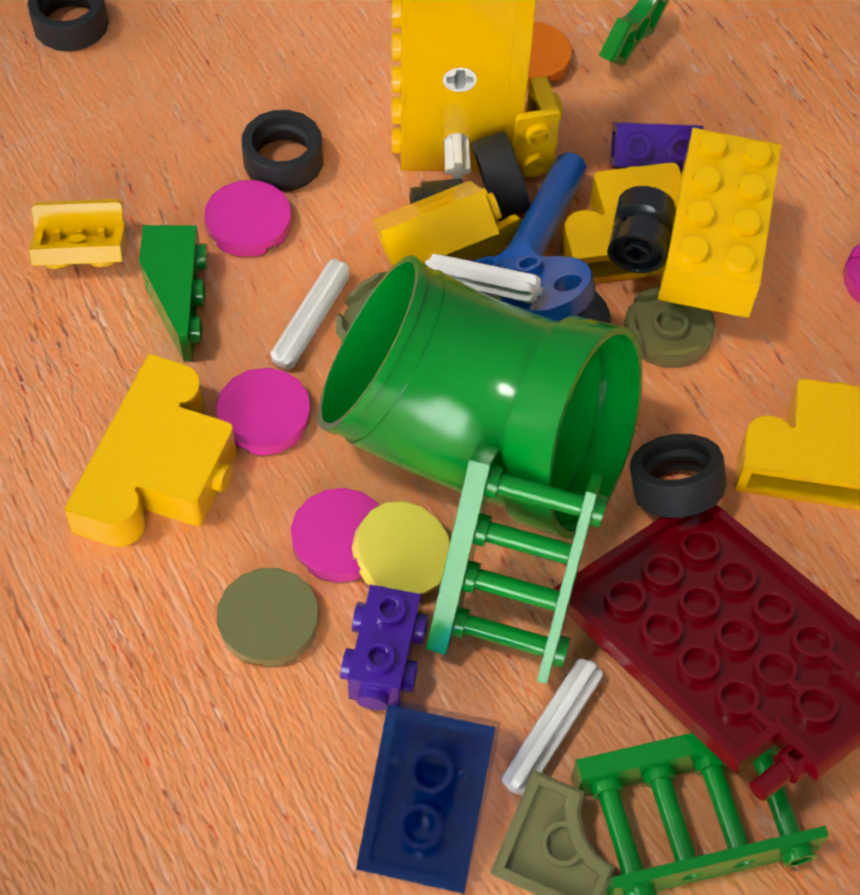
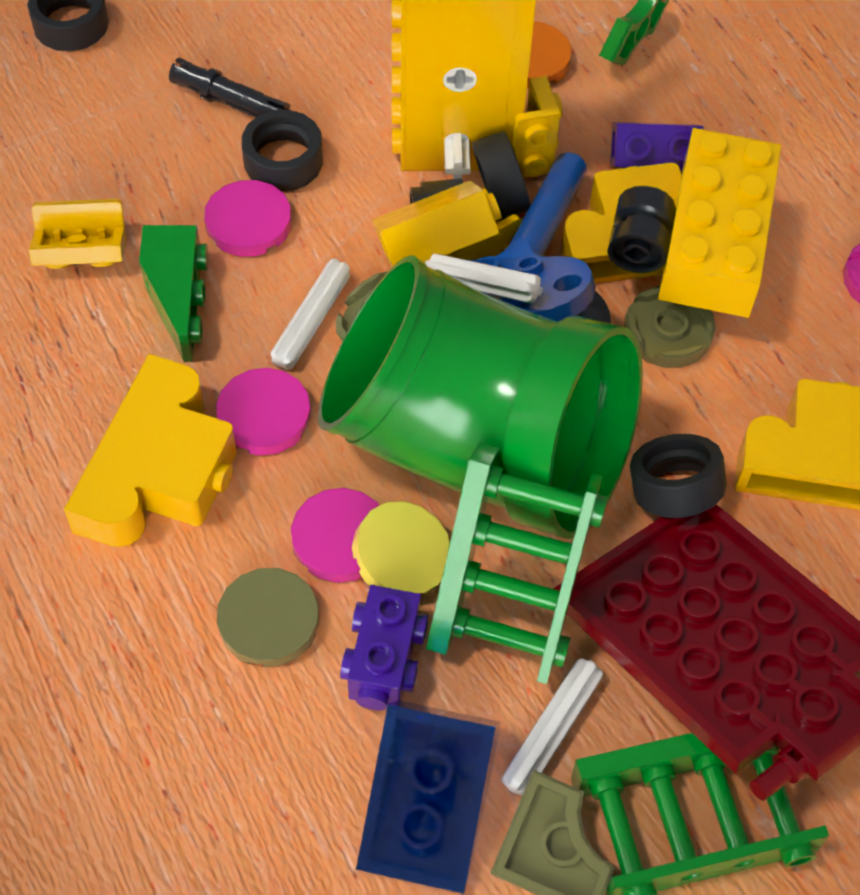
(221, 89): none -> black pin

